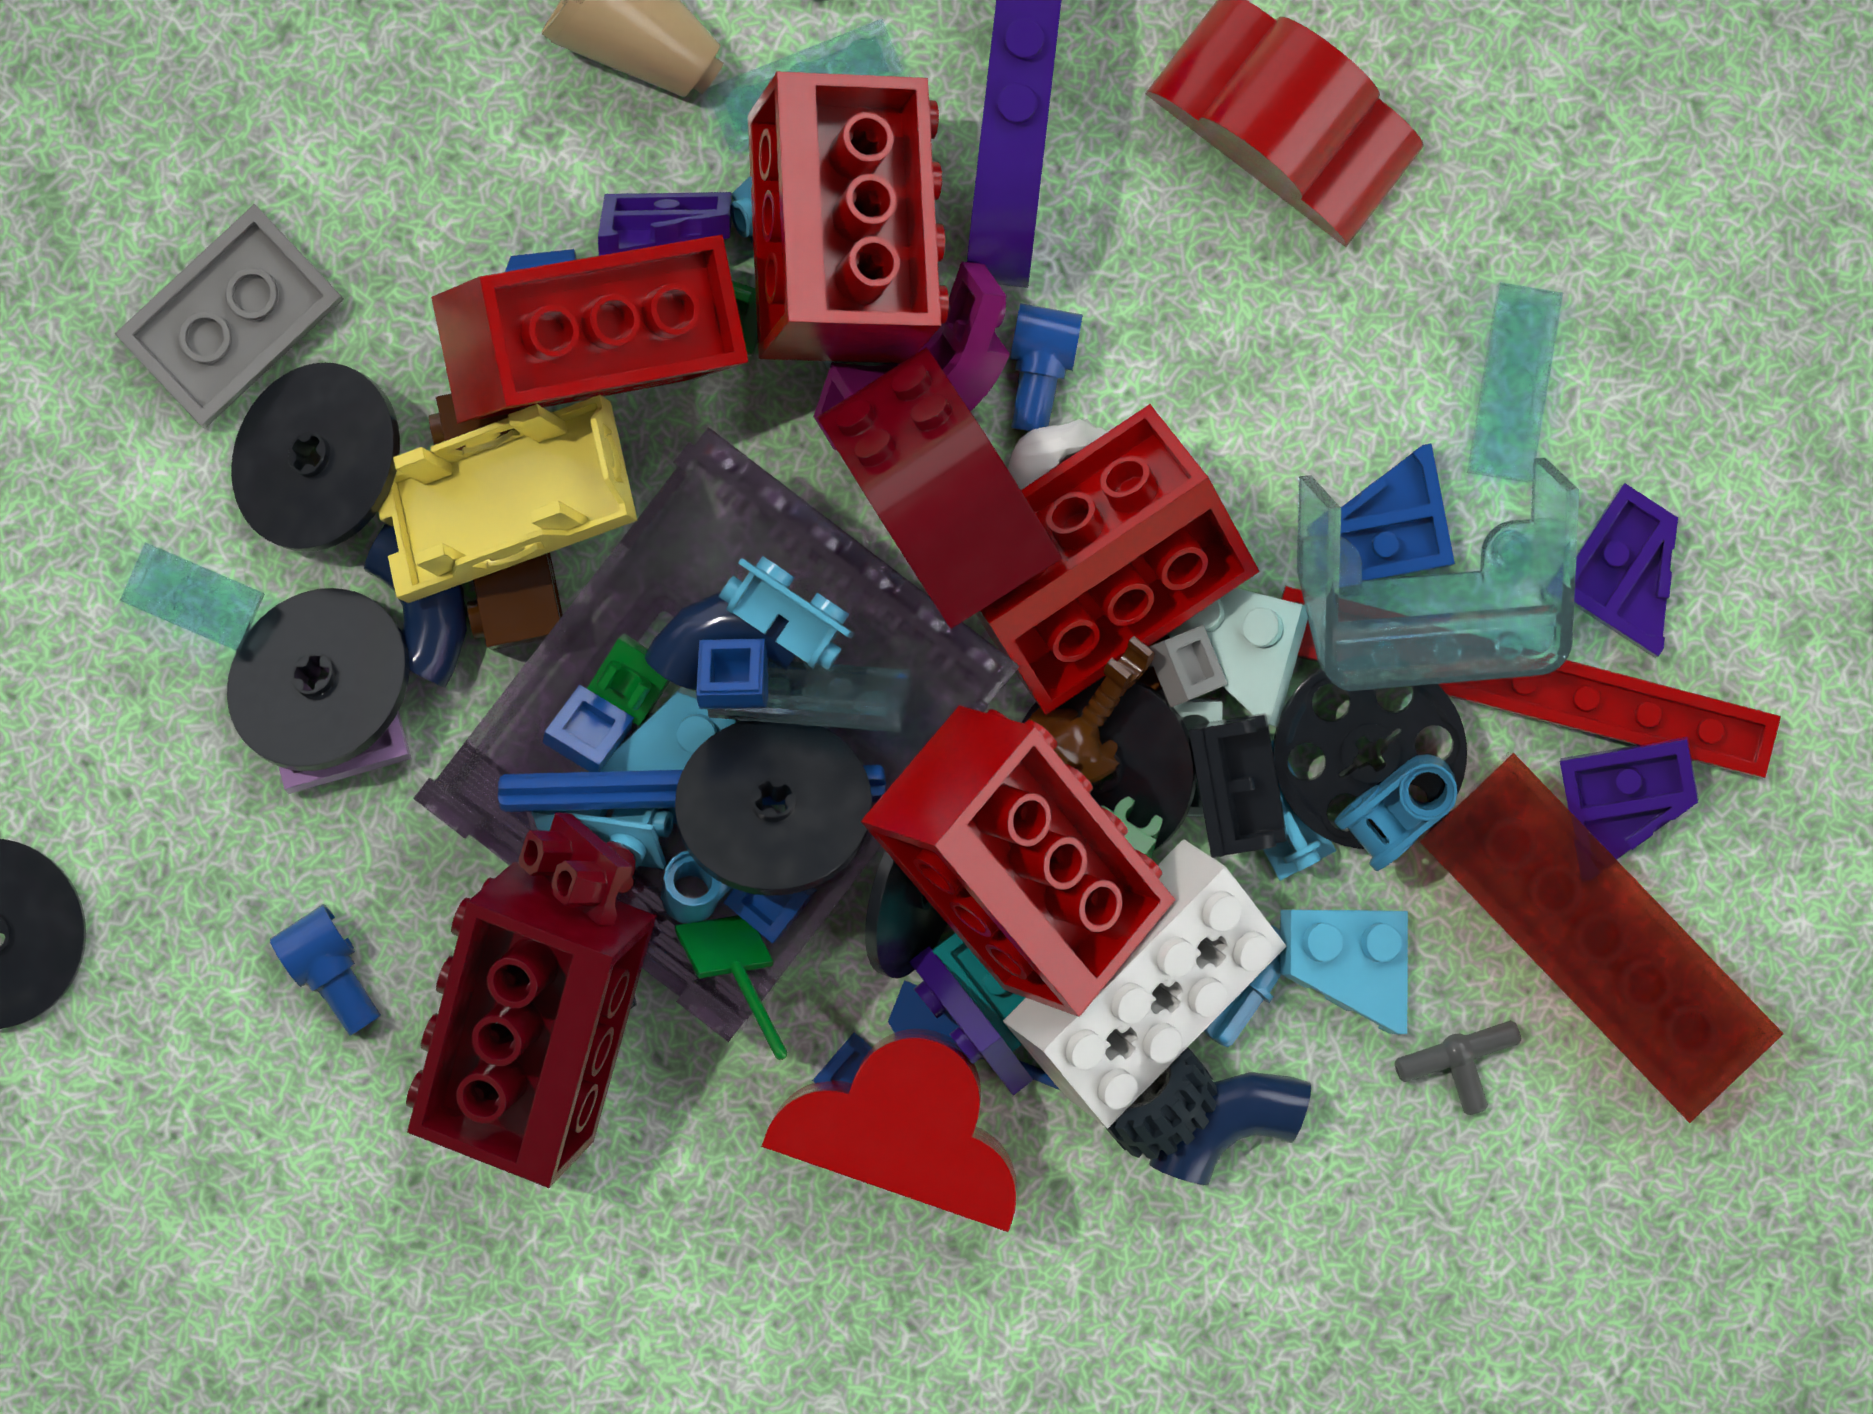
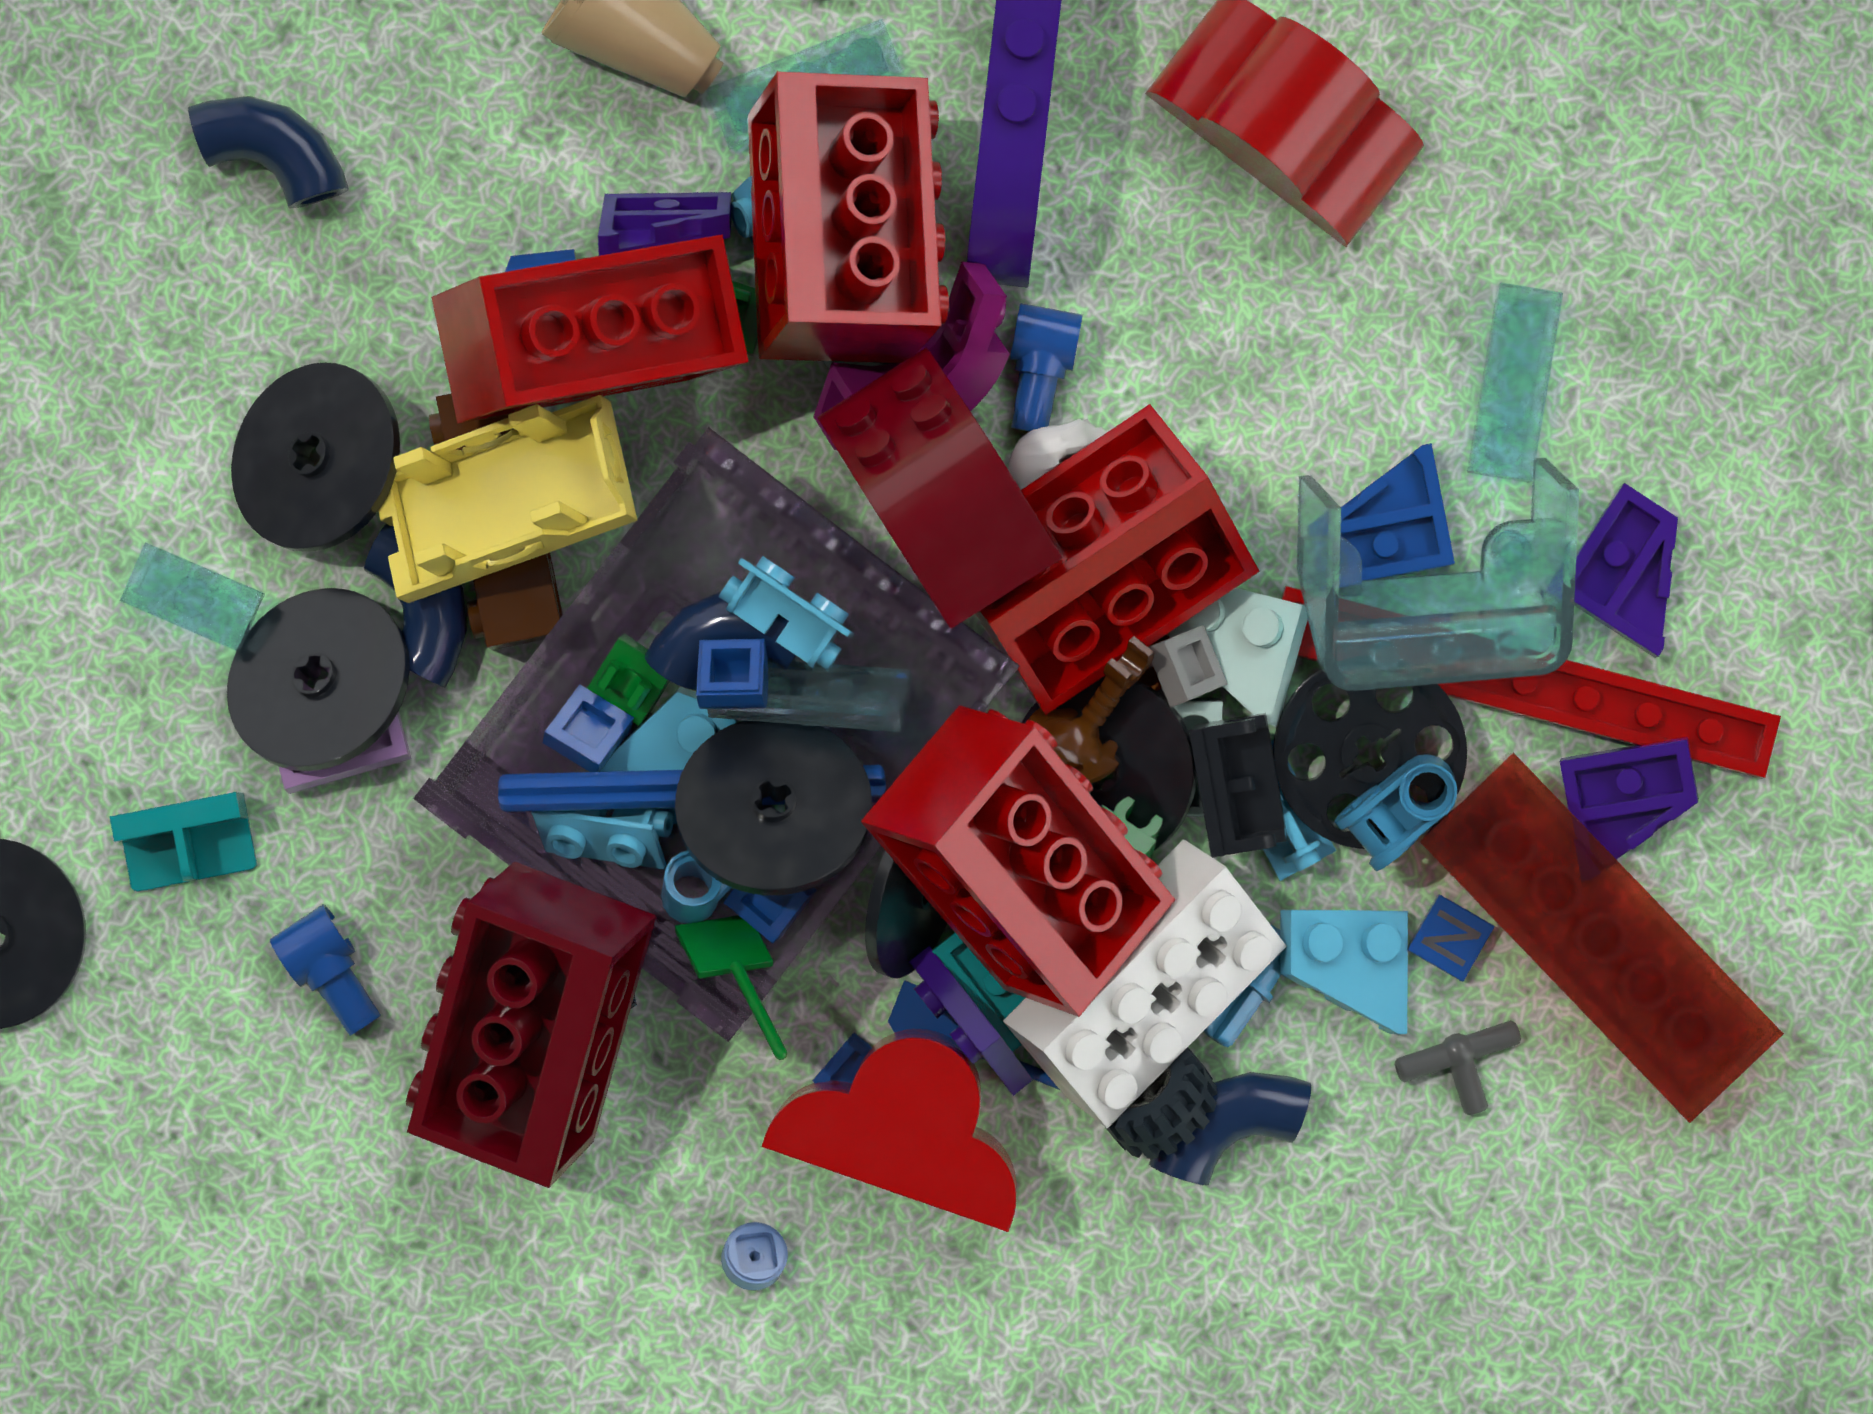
(186, 841): none -> teal panel
(229, 316): light grey plate -> none
(272, 137): none -> dark blue cylinder
(579, 866): dark red hips -> none
(754, 1256): none -> medium blue tile
(1450, 937): none -> blue tile

